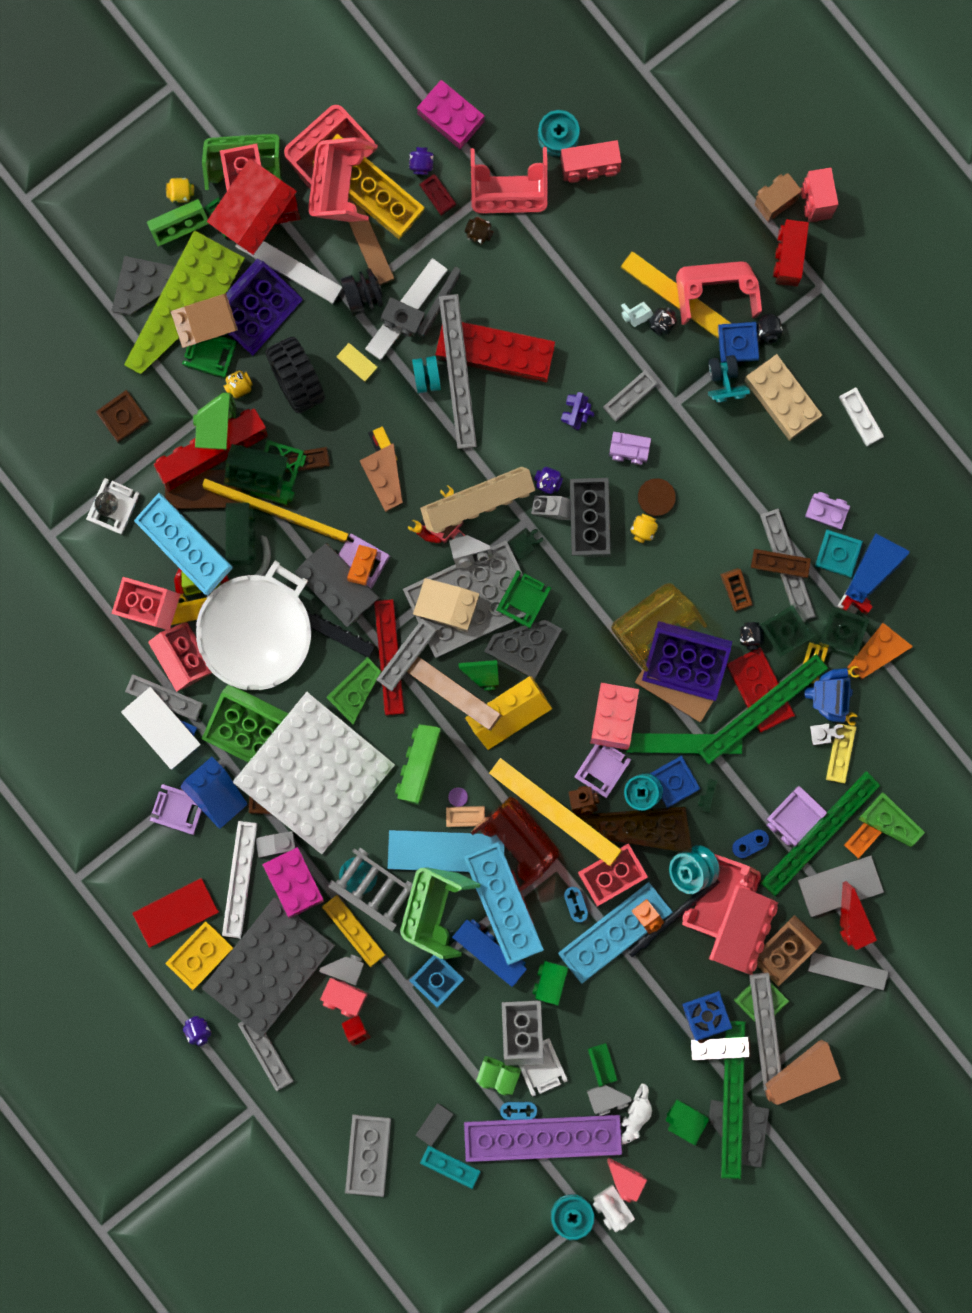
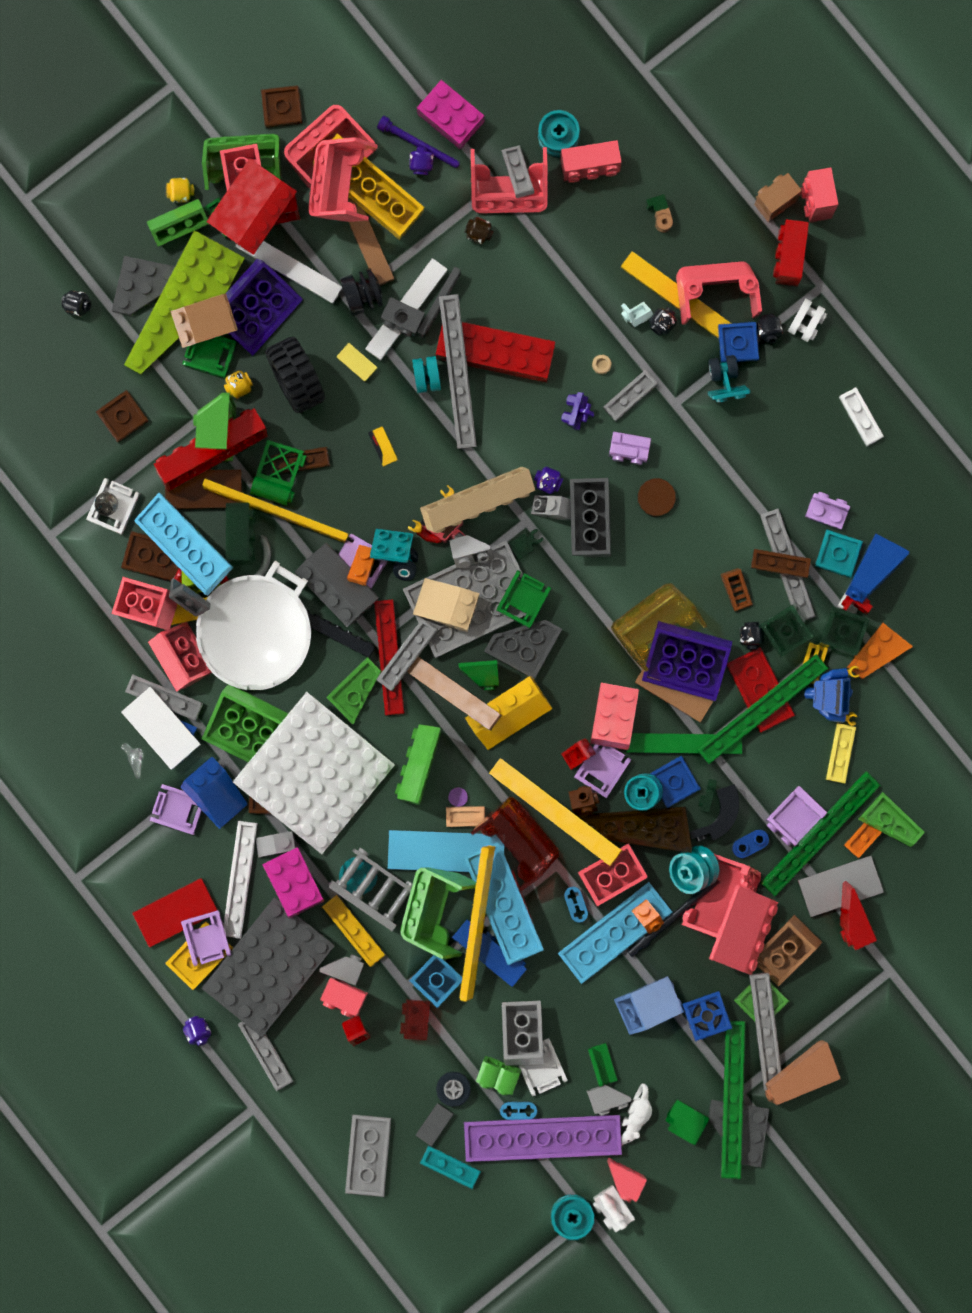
(76, 303): none -> black head
(135, 757): none -> clear animal
(147, 558): none -> reddish brown tile
(187, 598): none -> dark grey panel
(206, 941): none -> lavender container
(255, 470): clear green brick -> none
(281, 106): none -> reddish brown tile
(383, 475): nougat wing -> none
(386, 125): none -> dark purple piece
(396, 547): none -> teal plate
(416, 1019): none -> clear red brick
(437, 194): dark red plate -> none
(453, 1089): none -> black wheel
(477, 923): none -> yellow tile
(517, 171): none -> light grey tile
(550, 982): green slope -> none
(578, 753): none -> red slope
(601, 364): none -> tan tile
(644, 528): yellow head -> none
(649, 1005): none -> medium blue slope
(661, 212): none -> leg
(721, 1048): plate -> none
(728, 812): none -> black arch
(783, 397): tan brick -> none
(809, 331): none -> white brick
(823, 734): plate -> none
(847, 971): light grey tile -> none

